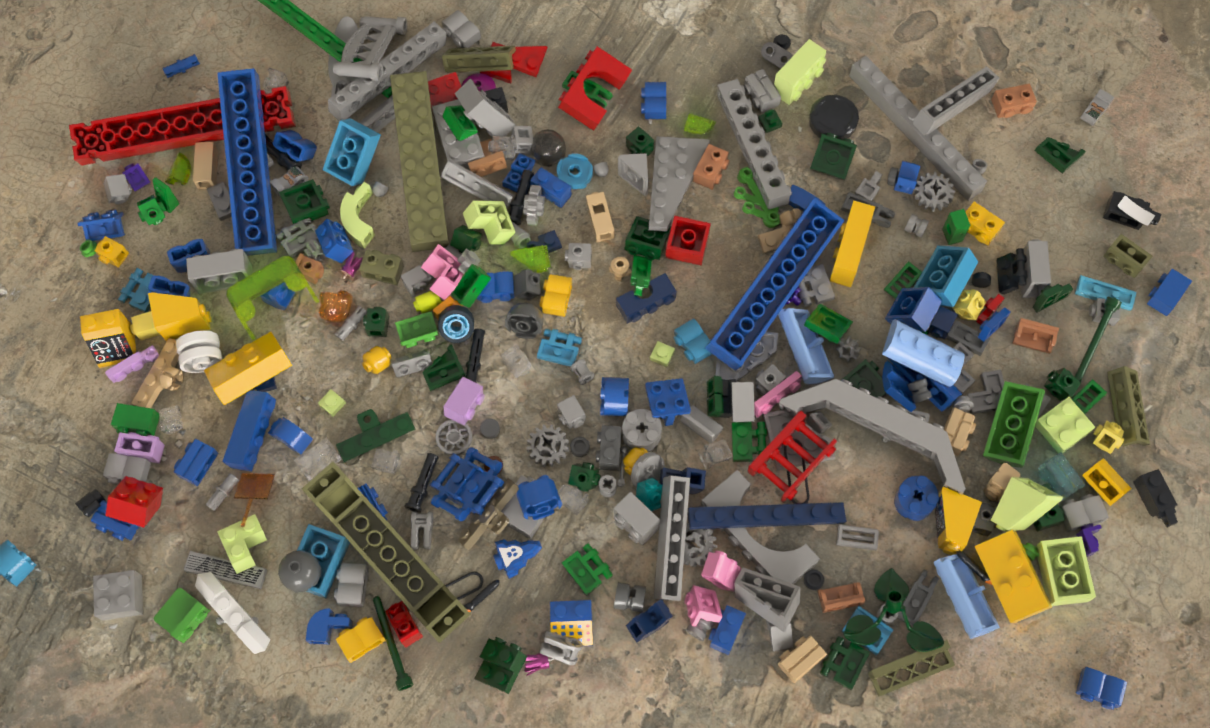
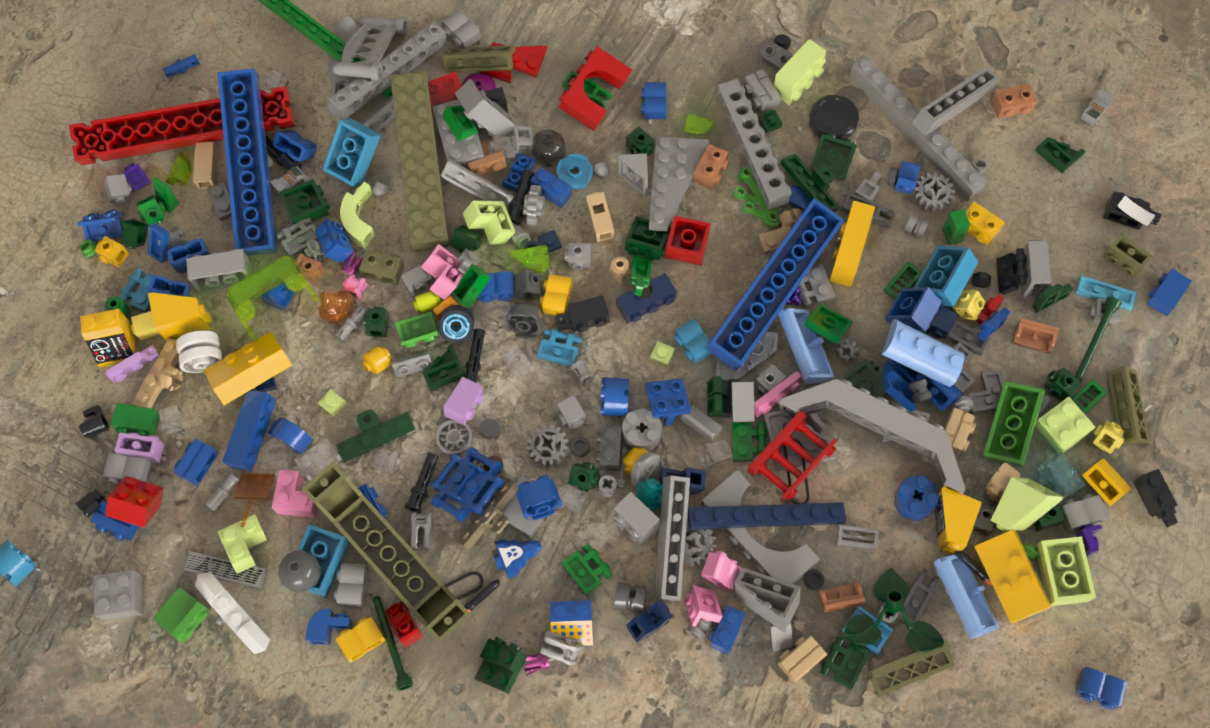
(95, 424): none -> black piece
(117, 303): none -> green brick
(134, 233): none -> dark green brick
(162, 240): none -> blue piece
(290, 498): none -> bright pink brick
(355, 285): none -> bright pink brick
(584, 315): none -> black hinge
(812, 184): none -> dark green plate

